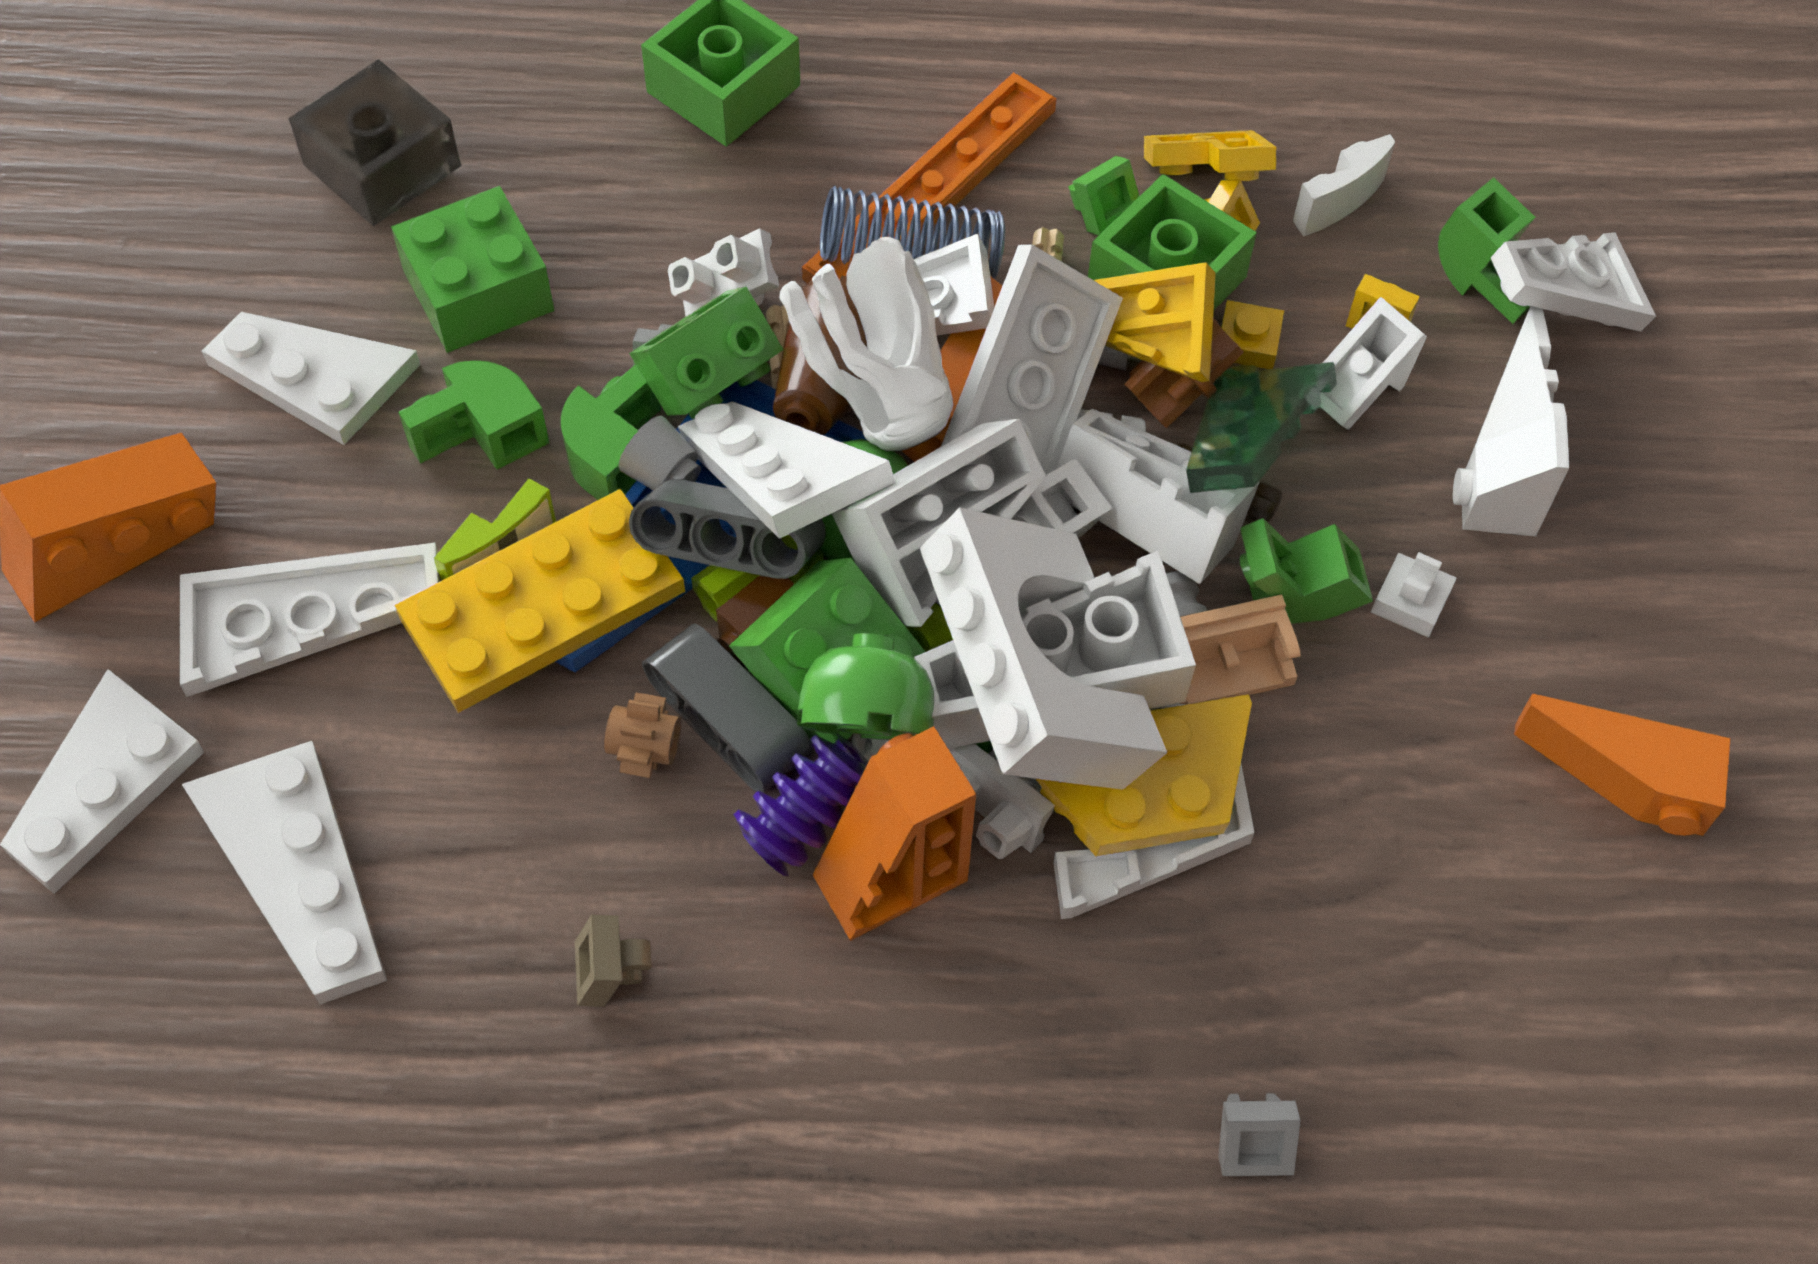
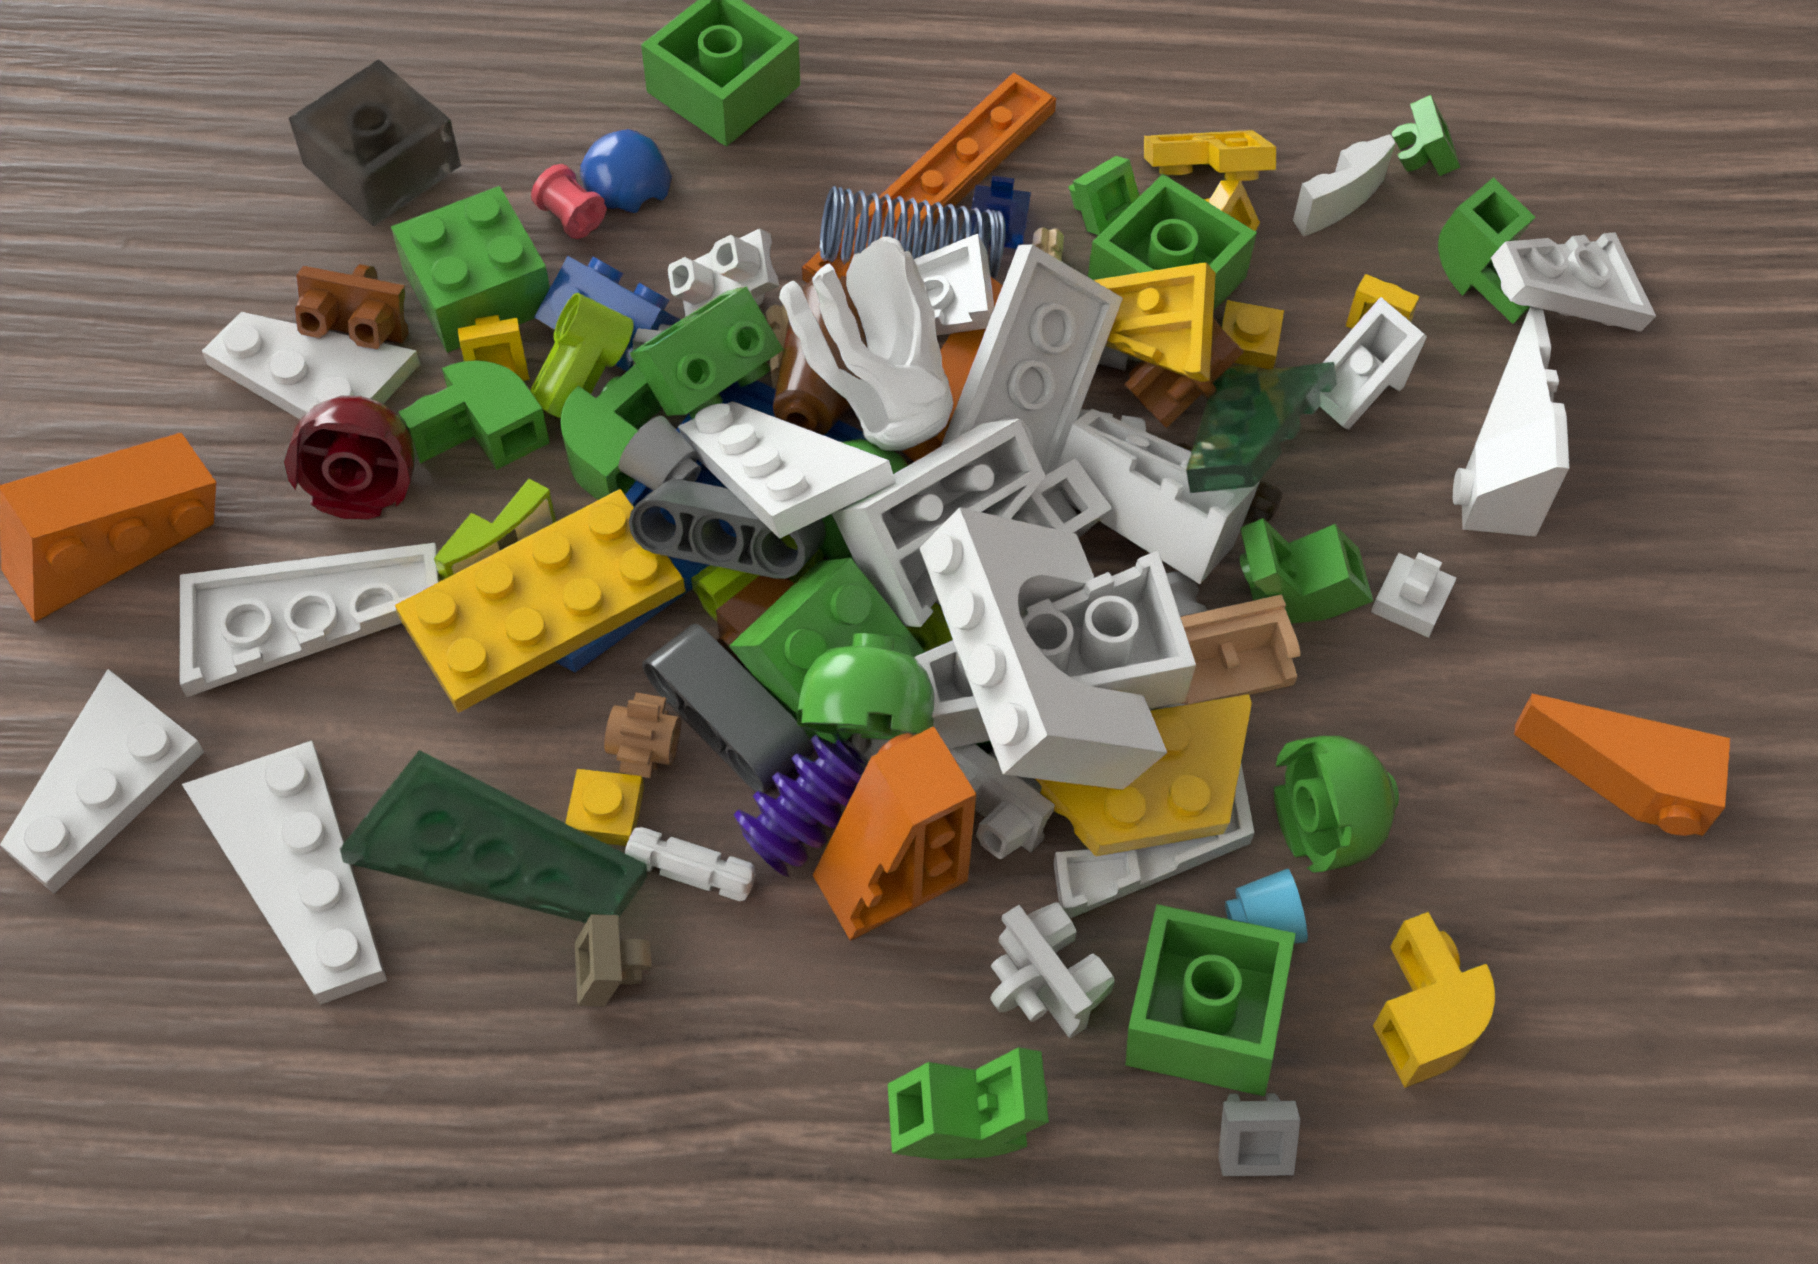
(351, 304): none -> dark orange hips
(351, 457): none -> dark red cylinder
(485, 843): none -> clear green wing
(496, 343): none -> yellow tile
(568, 201): none -> coral bush
(585, 343): none -> lime piece
(601, 284): none -> bracket
(605, 805): none -> yellow plate
(625, 170): none -> blue hair
(692, 863): none -> white axle
(966, 1111): none -> bright green brick
(1011, 203): none -> clear blue tile
(1033, 947): none -> white hips
(1209, 999): none -> bright green brick
(1271, 904): none -> medium azure hat
(1334, 801): none -> bright green cylinder
(1430, 139): none -> bright green tile
(1445, 1011): none -> yellow brick

